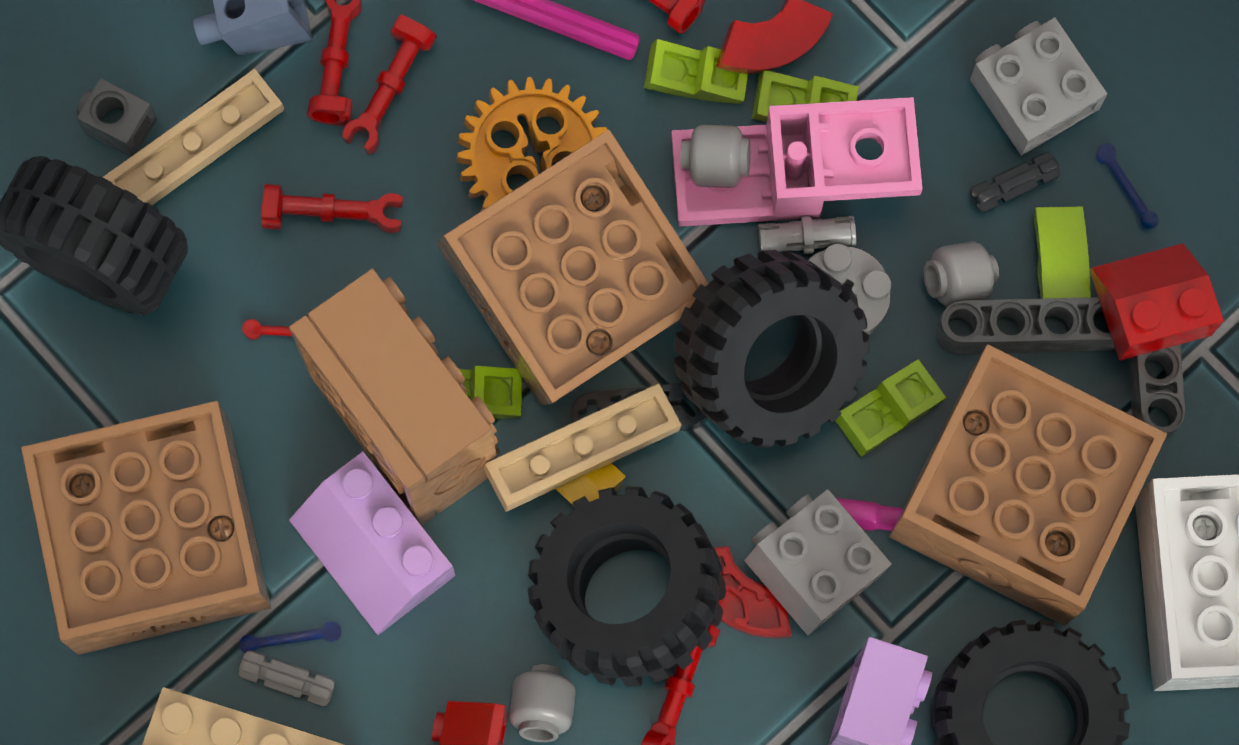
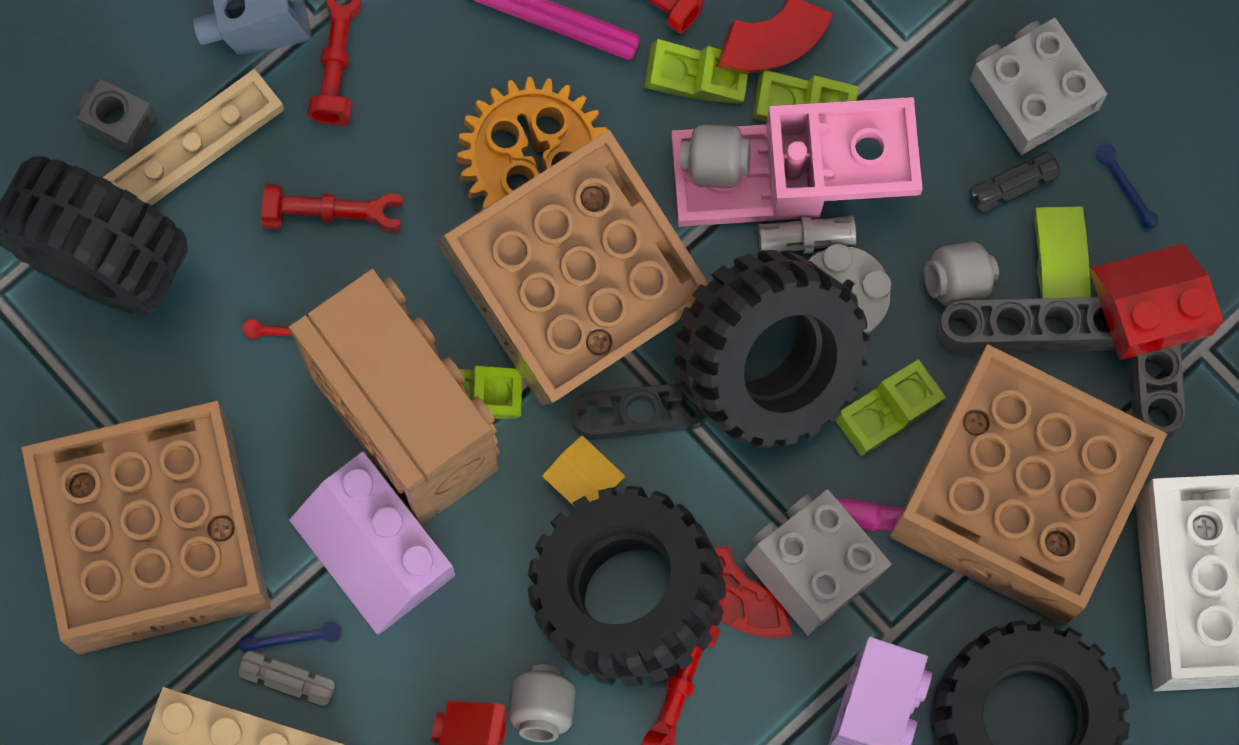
(413, 38): red piece -> none
(582, 447): tan plate -> none

